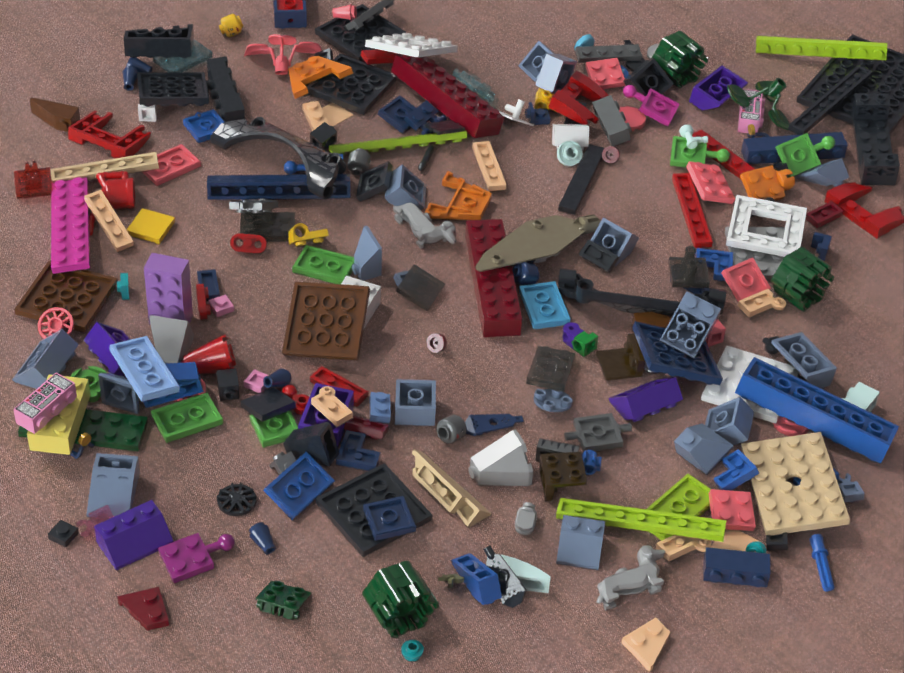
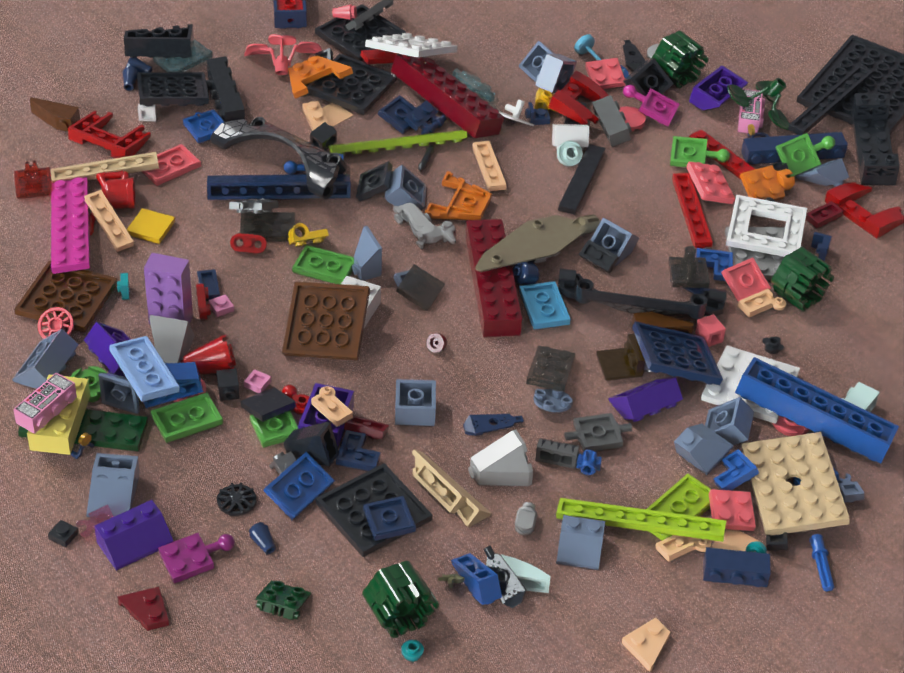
(231, 25): yellow head -> none
(279, 378): dark blue cone -> none
(329, 378): red tile -> none
(359, 161): dark grey head -> none
(380, 407): medium blue plate -> none
(444, 127): black piece -> none
(451, 429): dark grey head -> none
(561, 471): dark brown bracket -> none
(578, 339): green leg -> none
(595, 53): dark grey plate -> none
(606, 154): tile -> none
(633, 580): light grey animal -> none
(687, 131): light aqua piece -> none
(690, 324): sand blue slope -> none
(806, 359): sand blue slope -> none
(821, 48): lime plate -> none

